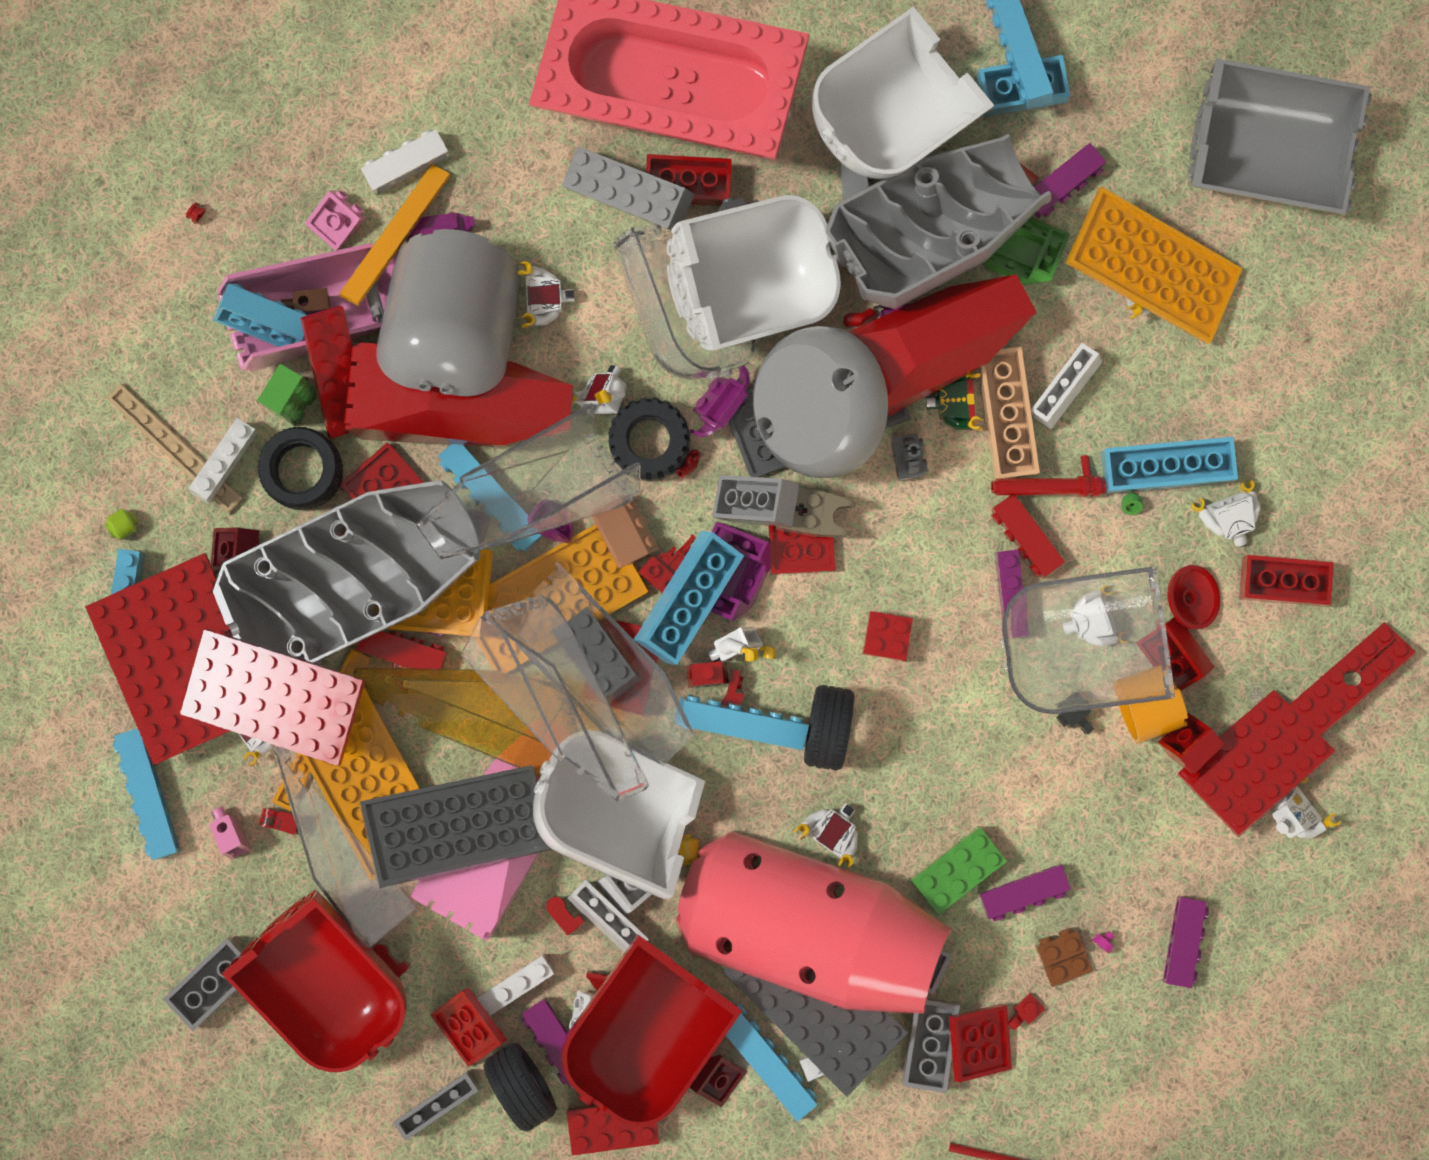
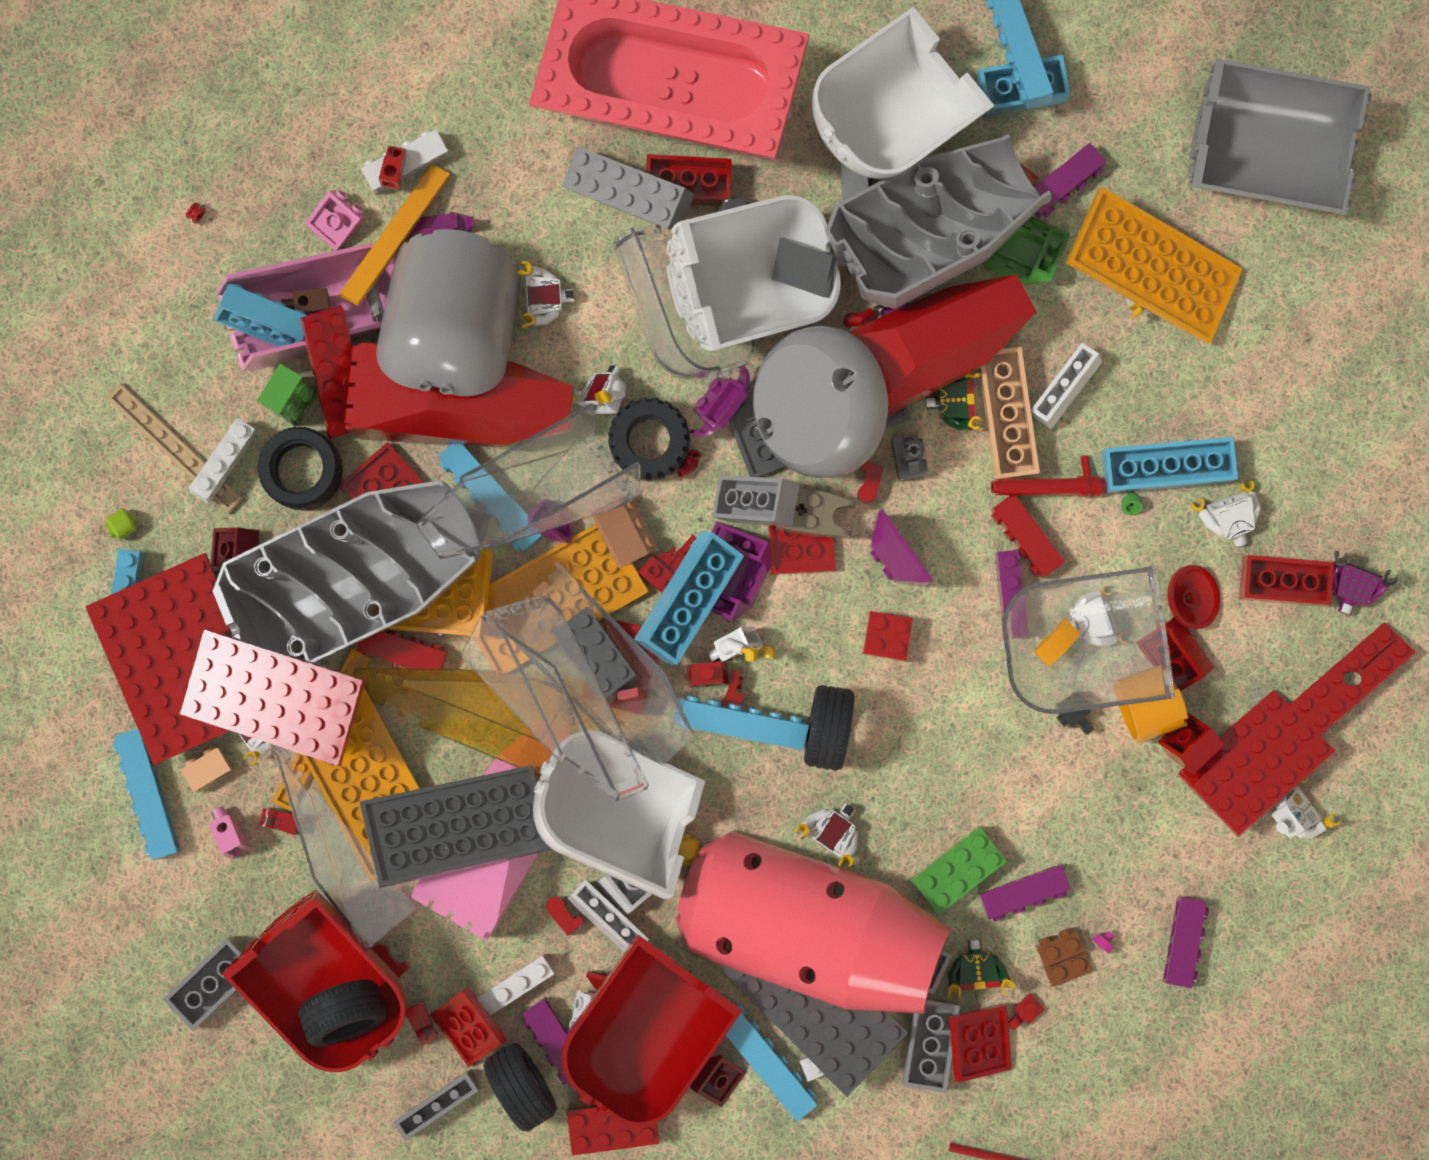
(206, 769): none -> light nougat brick
(342, 1012): none -> black tyre
(392, 167): none -> red leg
(422, 1023): none -> red leg
(631, 694): none -> red tile
(804, 267): none -> dark grey tile
(868, 491): none -> red leg
(895, 554): none -> magenta slope
(977, 971): none -> dark green torso
(1057, 643): none -> light orange slope
(1357, 585): none -> magenta torso

